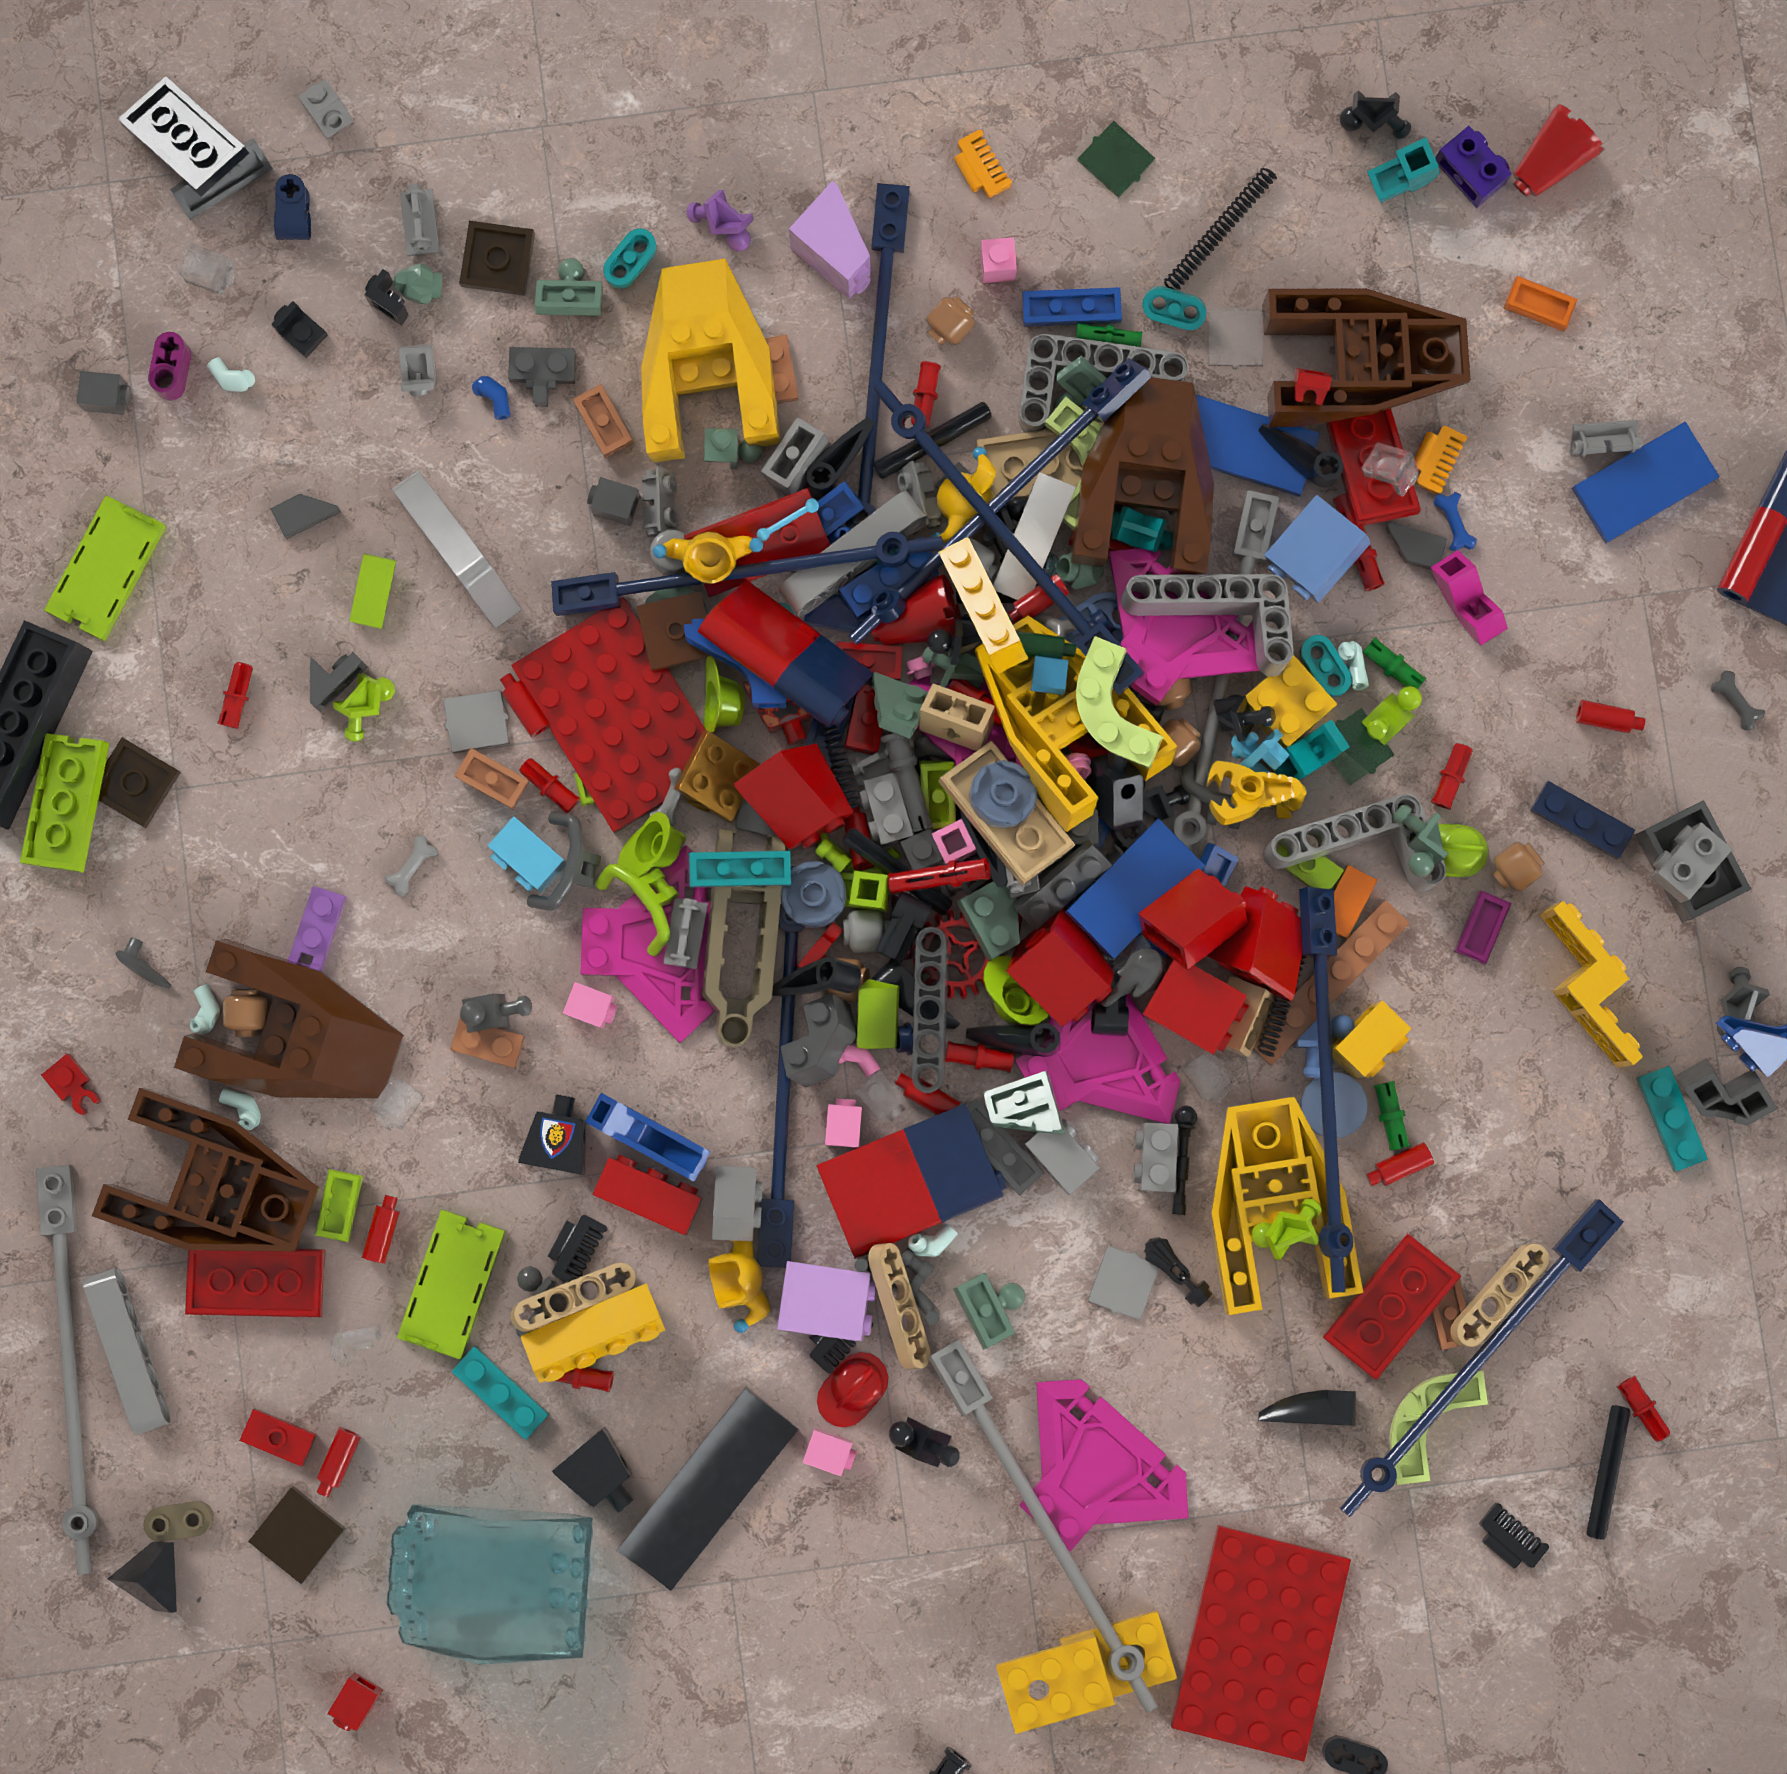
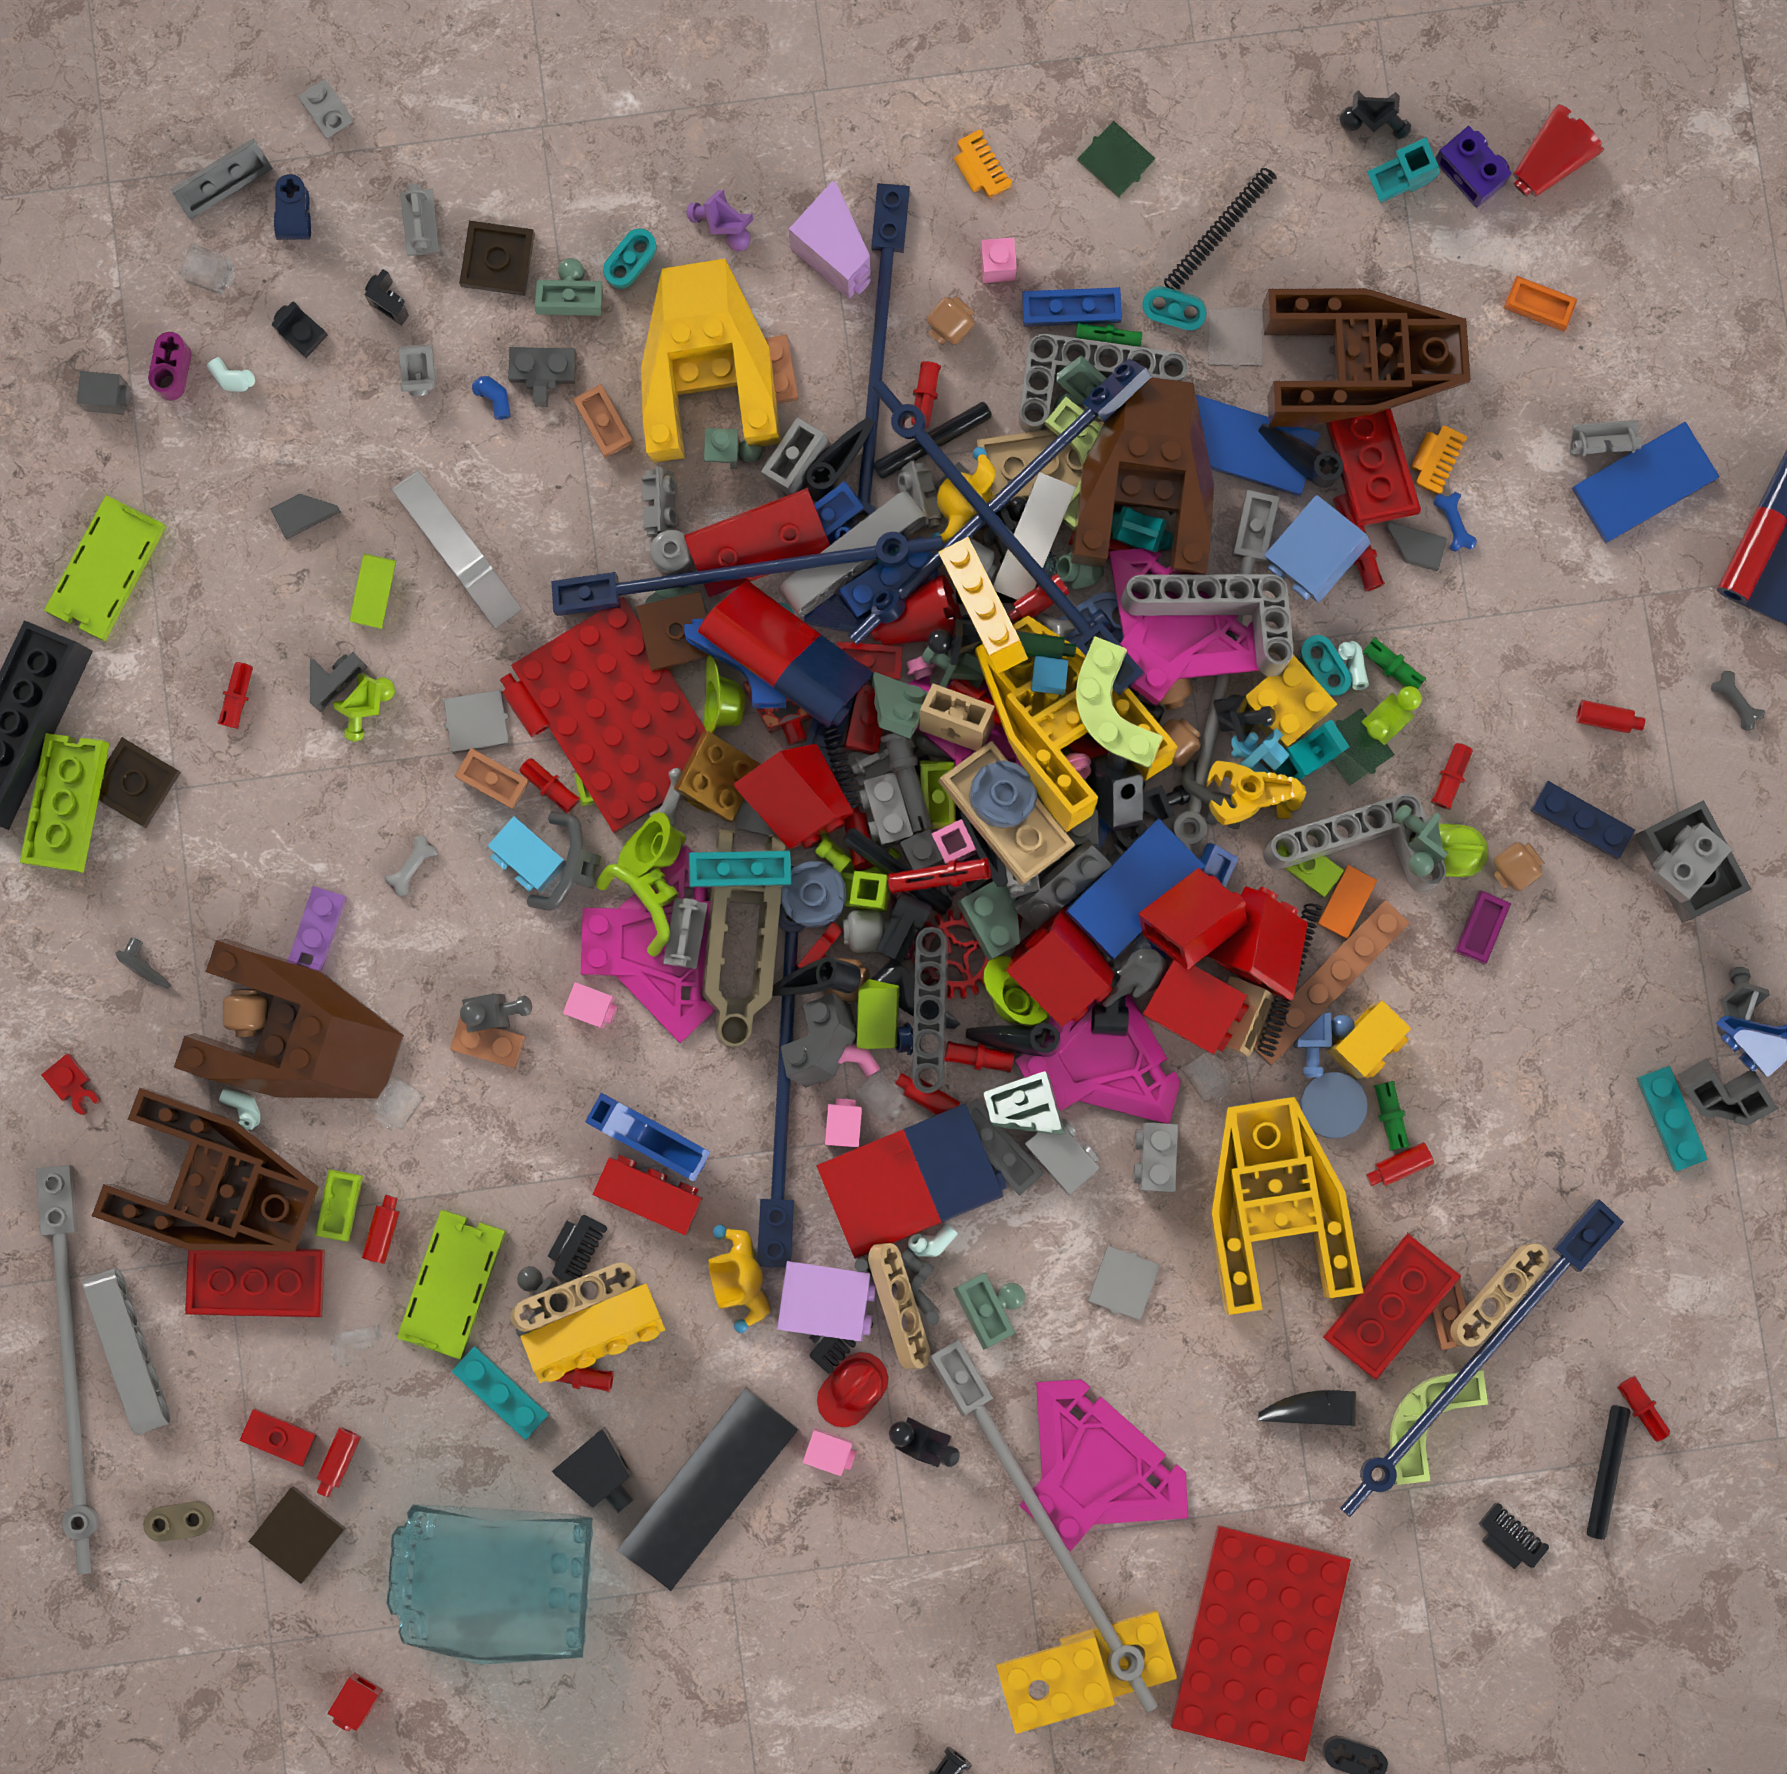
(150, 1577): black slope -> none
(183, 136): plate -> none
(208, 1012): light aqua arm -> none
(419, 283): sand green rock -> none
(556, 1139): black torso -> none
(613, 501): dark grey brick -> none
(708, 555): yellow piece -> none
(735, 1203): light grey brick -> none
(810, 506): medium azure hinge -> none
(1161, 1255): black piece -> none
(1186, 1118): black piece -> none
(1288, 1229): lime piece -> none
(1311, 380): red tile -> none
(1320, 941): dark blue bar -> none
(1392, 466): clear bracket -> none
(1465, 596): dark pink brick -> none
(1591, 984): yellow bracket -> none

